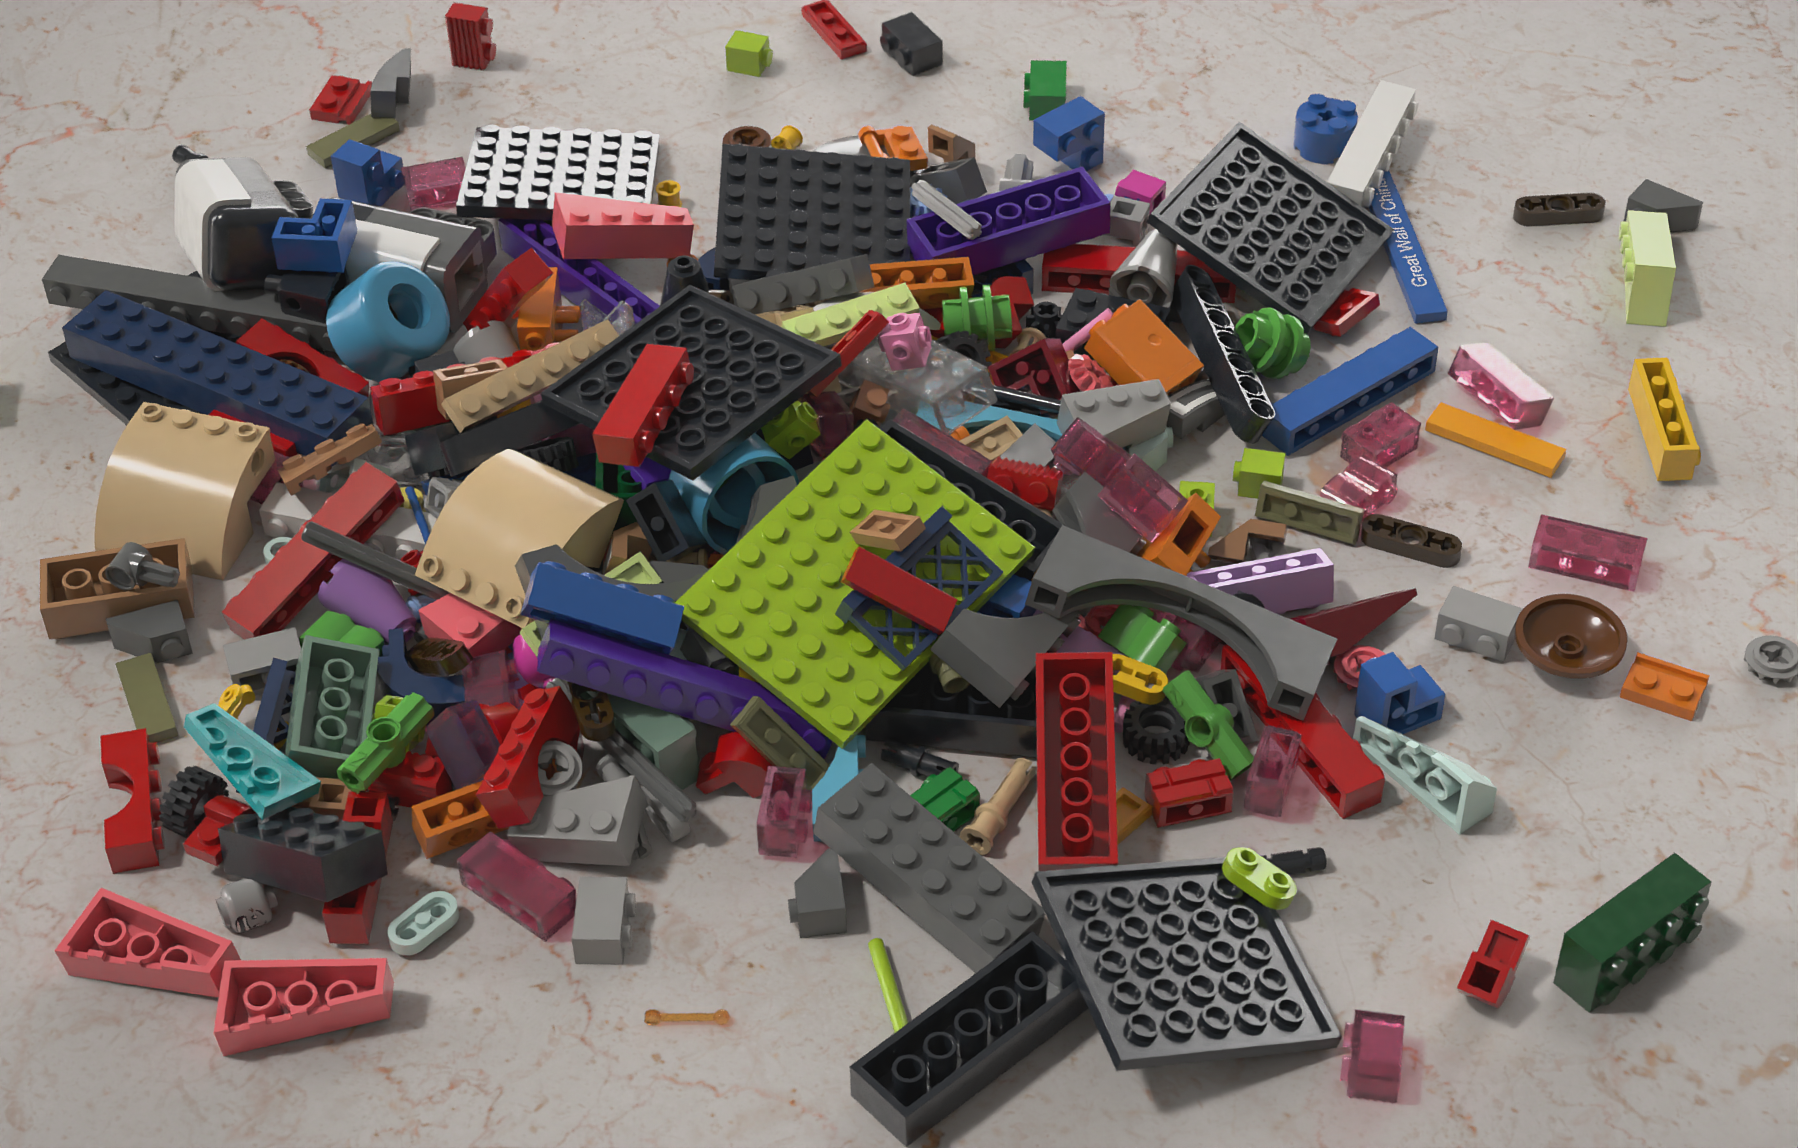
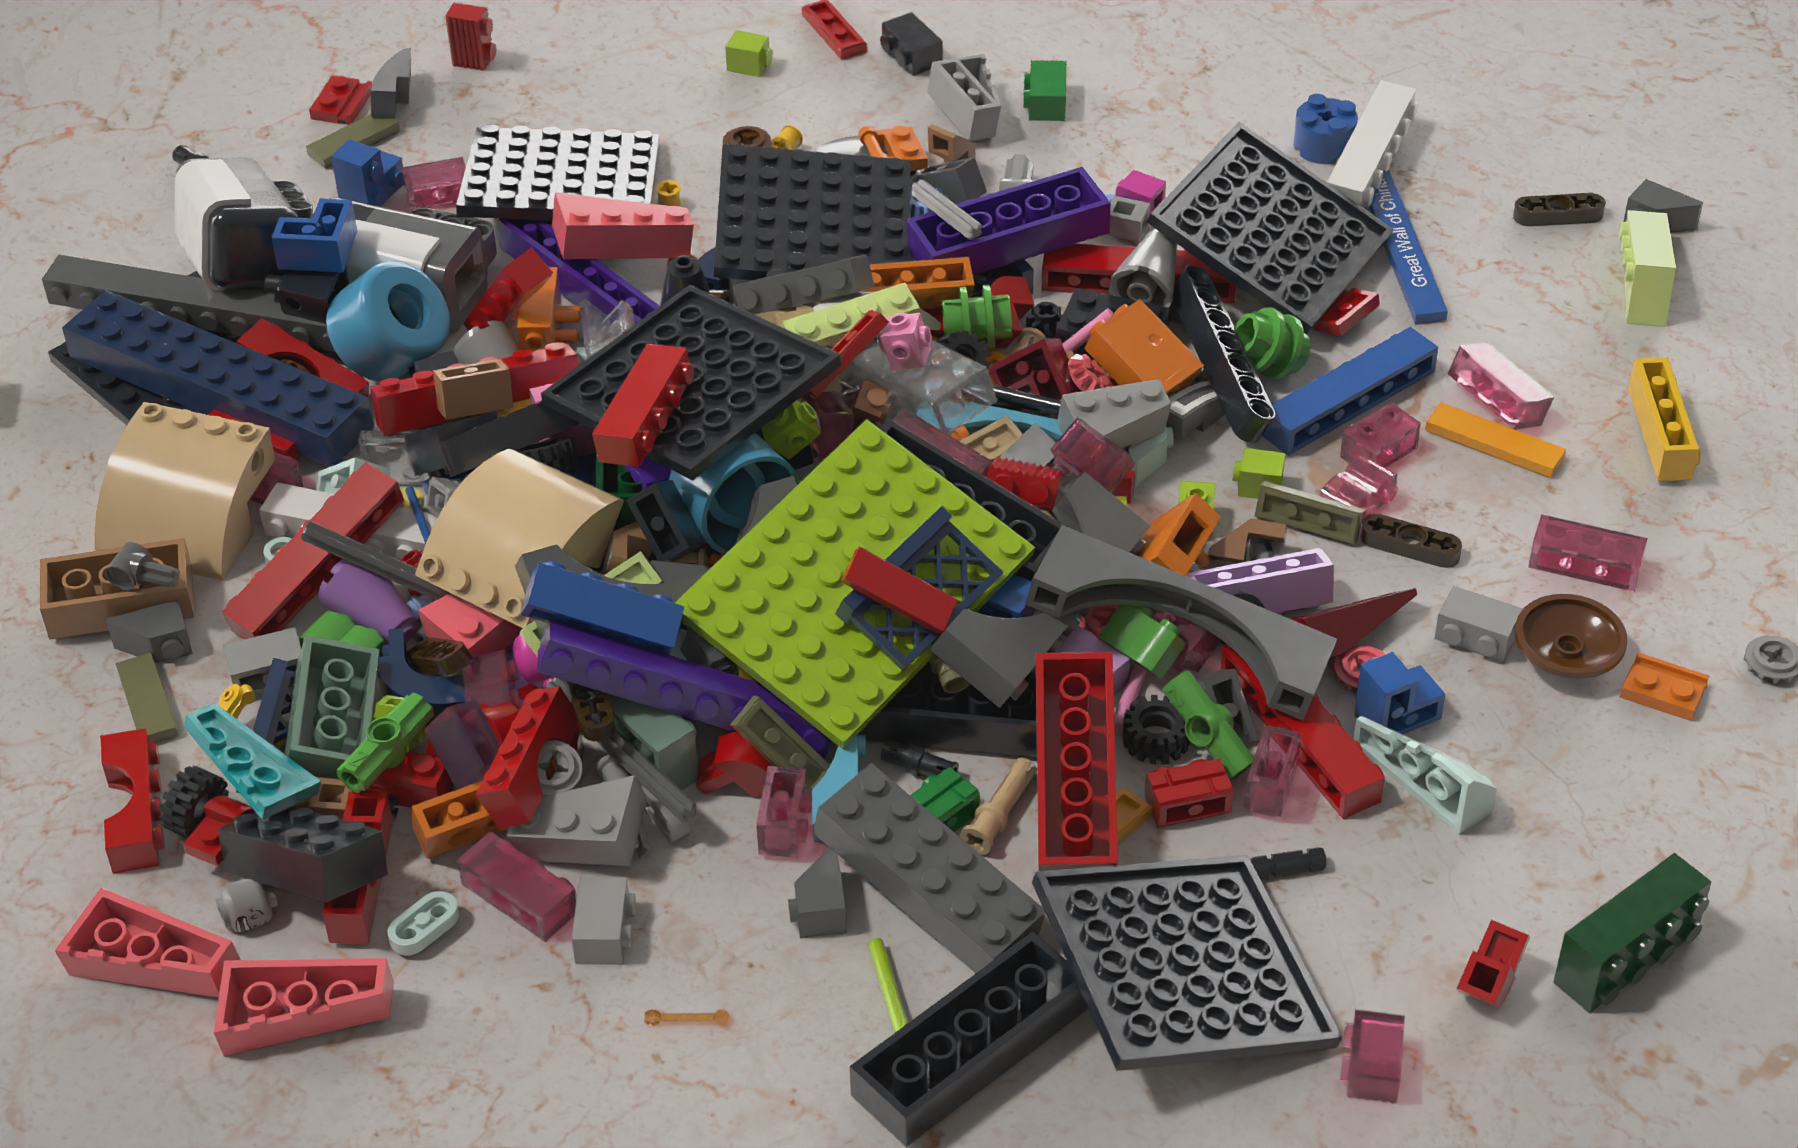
(317, 464): medium nougat wing -> none
(525, 378): tan plate -> none
(888, 530): medium nougat plate -> none
(966, 95): none -> light grey wedge
(1072, 134): blue brick -> none
(1134, 678): yellow beam -> none
(1142, 498): clear pink brick -> none
(1259, 878): lime plate -> none

